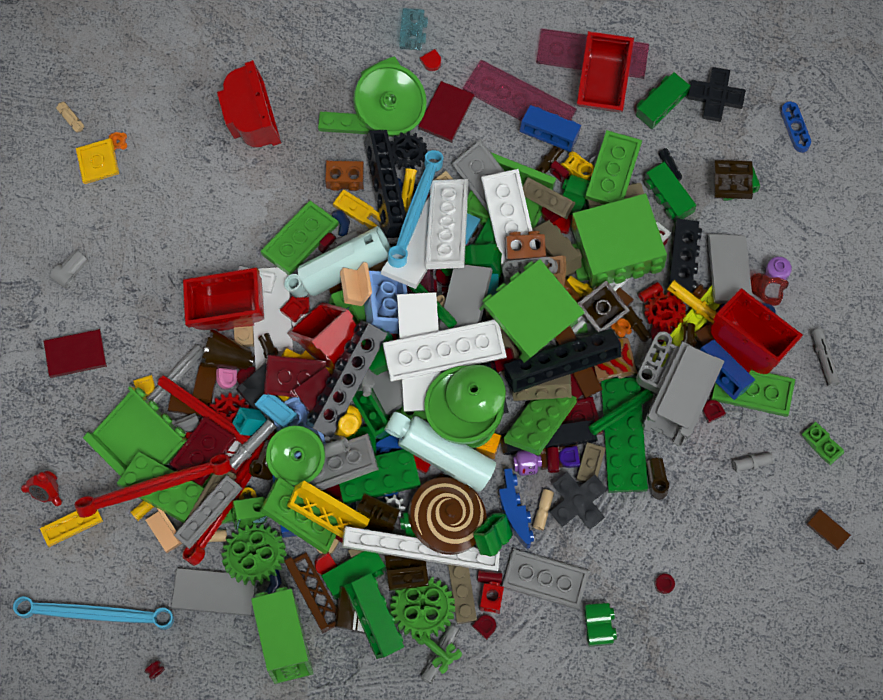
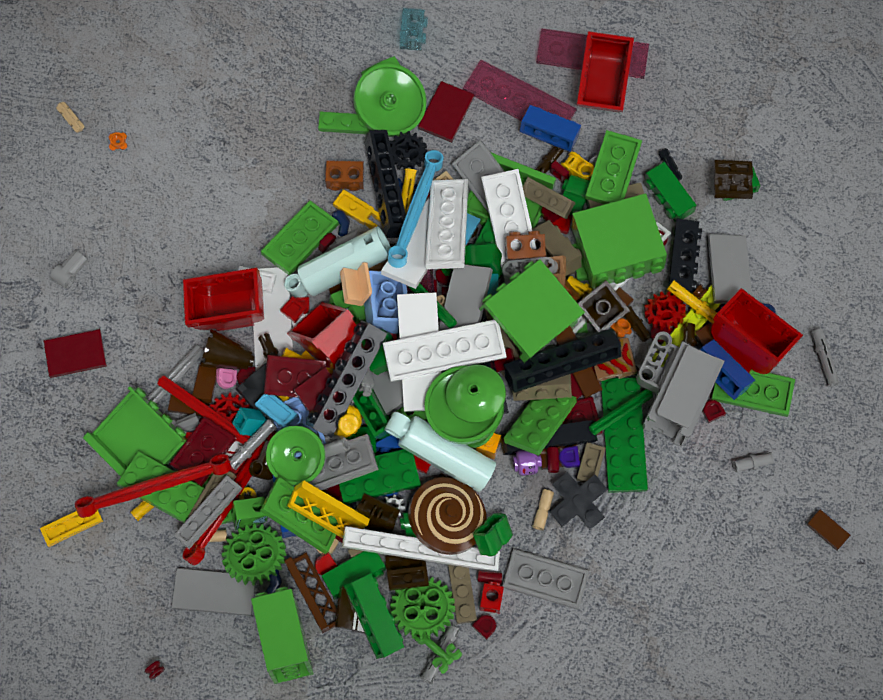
(43, 488): red rock -> none
(93, 612): medium azure piece -> none
(97, 161): yellow tile -> none
(146, 384): yellow tile -> none
(163, 530): light nougat panel -> none
(244, 336): tan plate -> none
(247, 107): red container -> none
(431, 60): red tile -> none
(516, 515): blue slope -> none
(599, 624): green brick -> none
(648, 293): red piece -> none
(657, 477): dark brown piece -> none
(662, 100): green brick -> none
(664, 583): dark red tile -> none
(716, 94): black plate -> none
(759, 283): clear red piece -> none
(778, 267): medium lavender head -> none
(794, 135): blue beam -> none
(822, 444): bright green slope -> none

